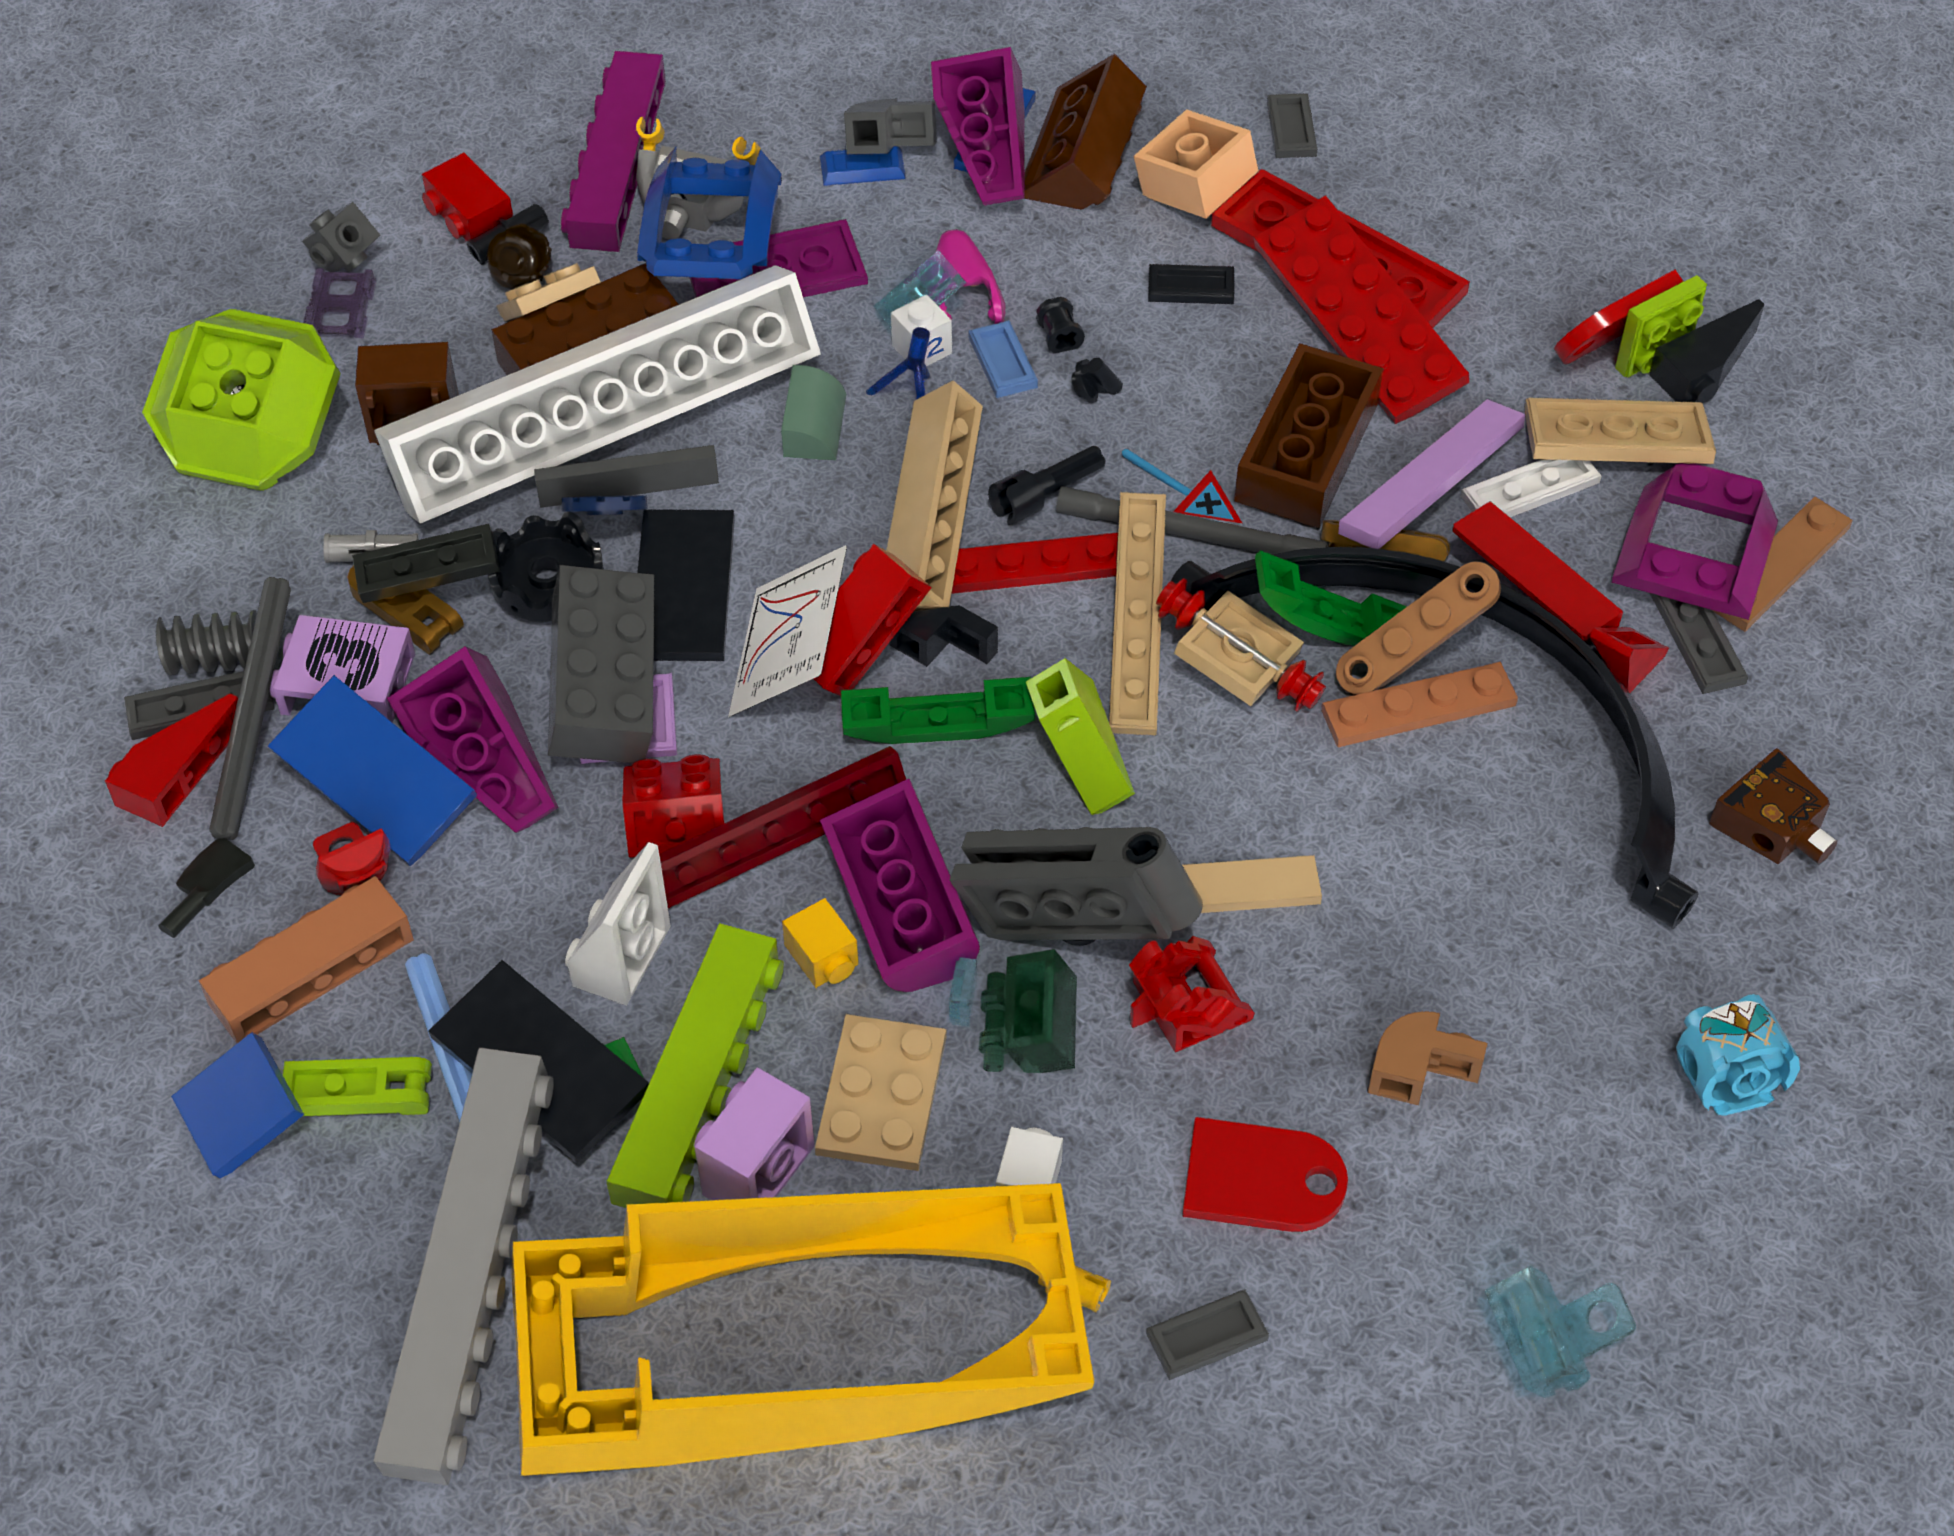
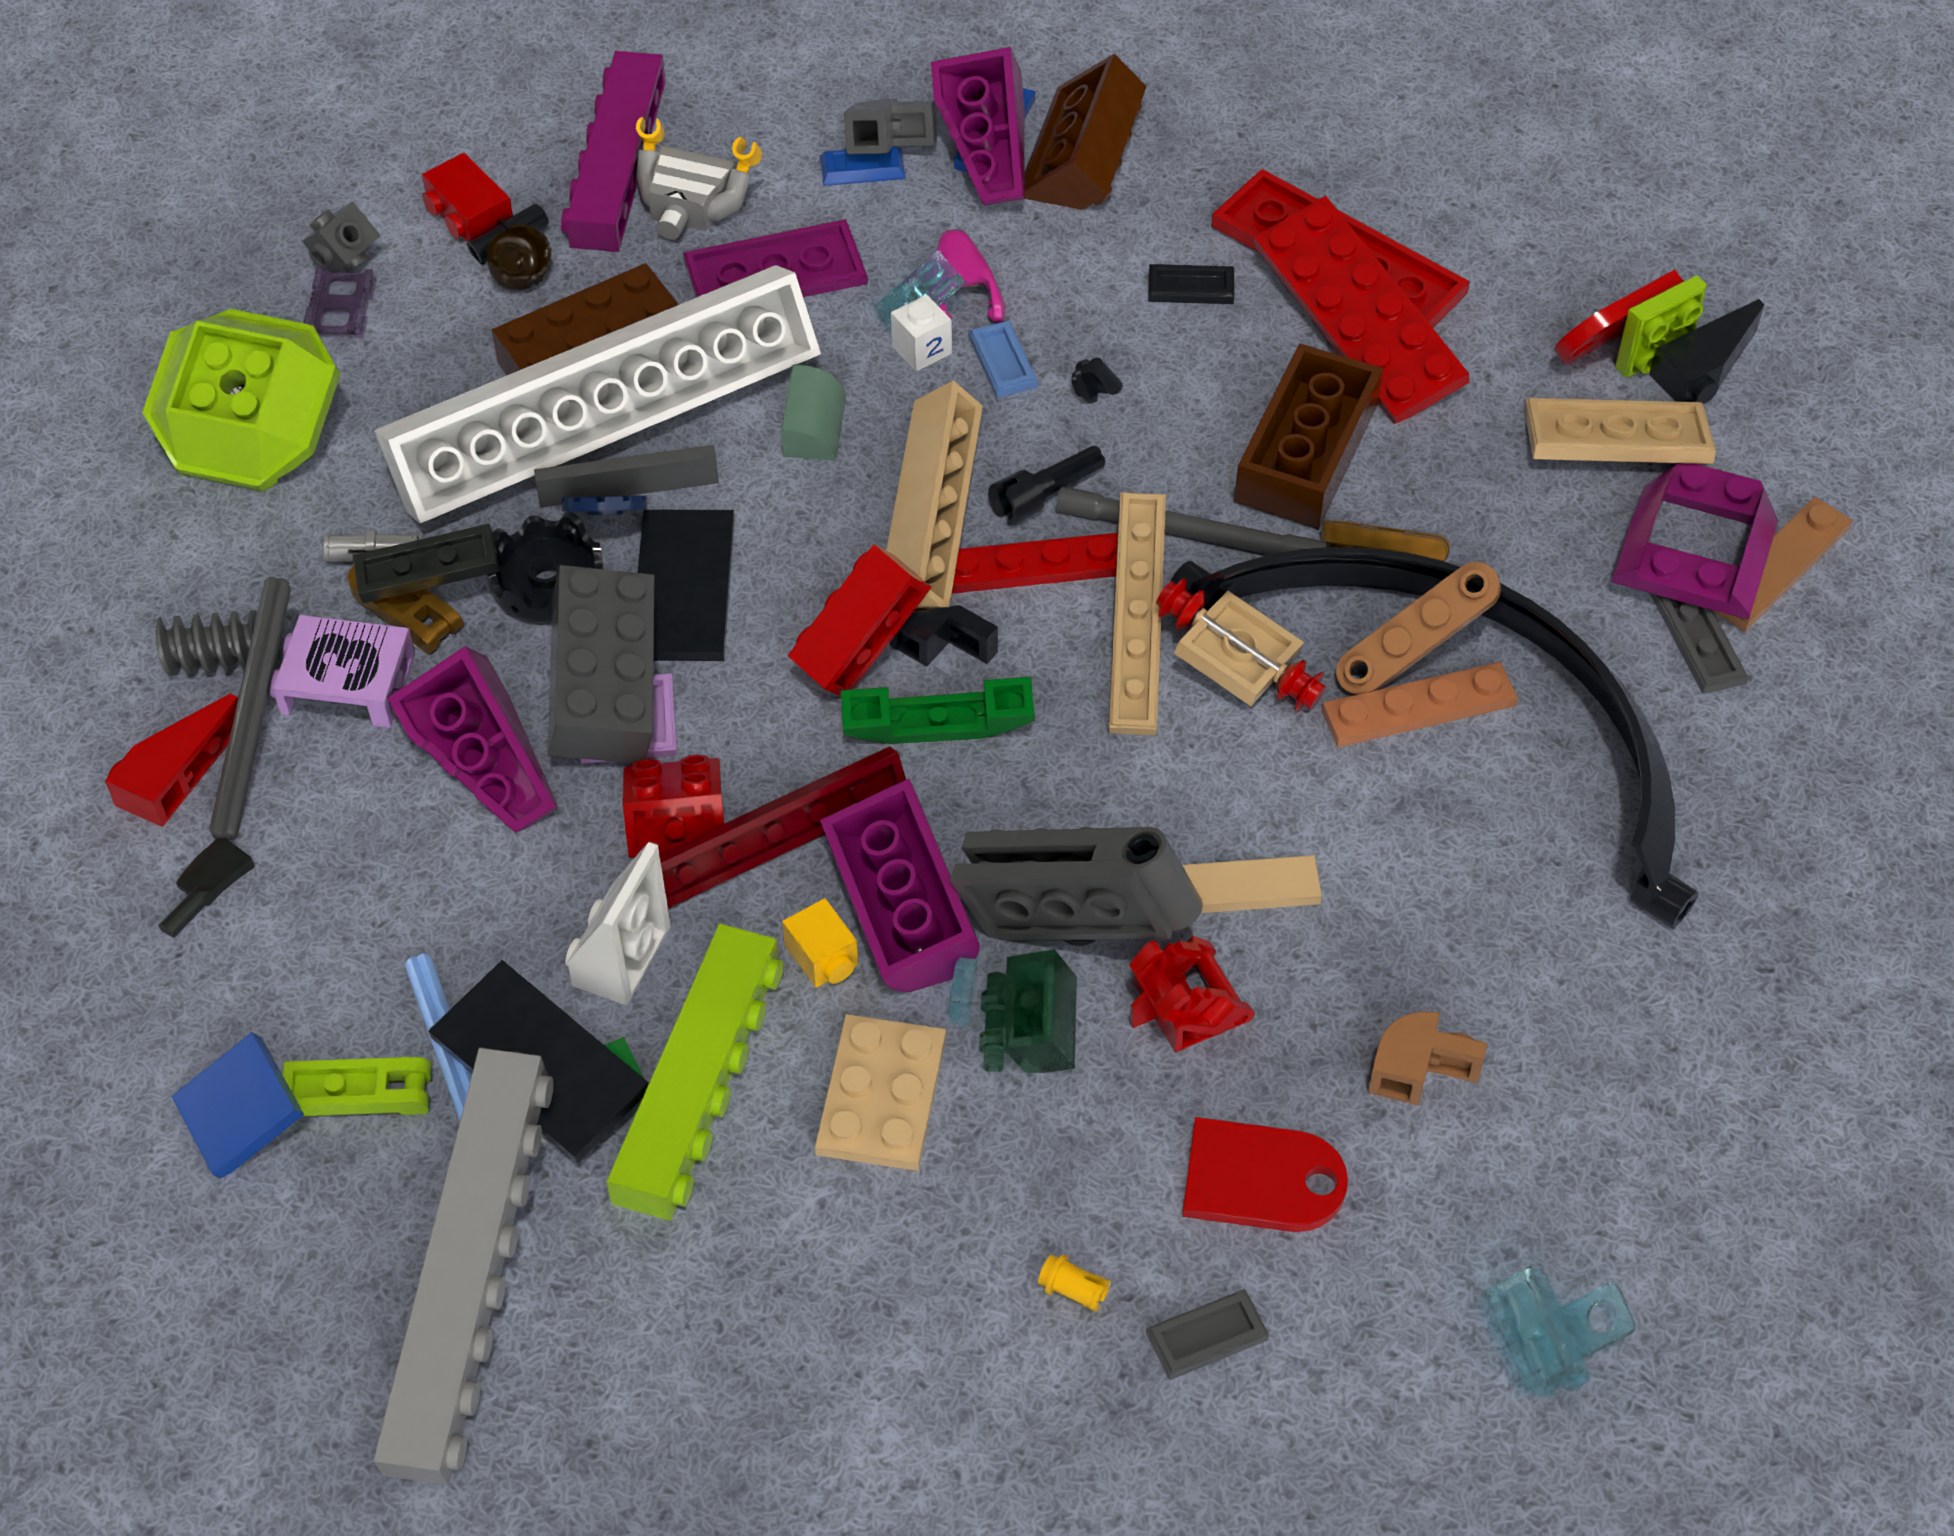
(160, 708): dark grey tile -> none
(306, 959): nougat brick -> none
(353, 862): red piece -> none
(372, 770): blue tile -> none
(402, 381): reddish brown container -> none
(558, 286): tan plate -> none
(698, 1241): yellow windscreen -> none
(720, 257): blue wedge -> none
(755, 1140): lavender brick -> none
(788, 631): white sticker -> none
(913, 362): clear blue plant -> none
(1030, 1158): white brick -> none
(1058, 321): black bush -> none
(1081, 734): lime slope -> none
(1196, 163): light nougat brick -> none
(1203, 501): piece -> none
(1292, 125): dark grey tile -> none
(1318, 609): green slope -> none
(1431, 474): lavender tile -> none
(1532, 485): white tile -> none
(1537, 570): red panel -> none
(1628, 653): red slope -> none
(1736, 1055): medium azure brick -> none
(1775, 811): reddish brown torso -> none

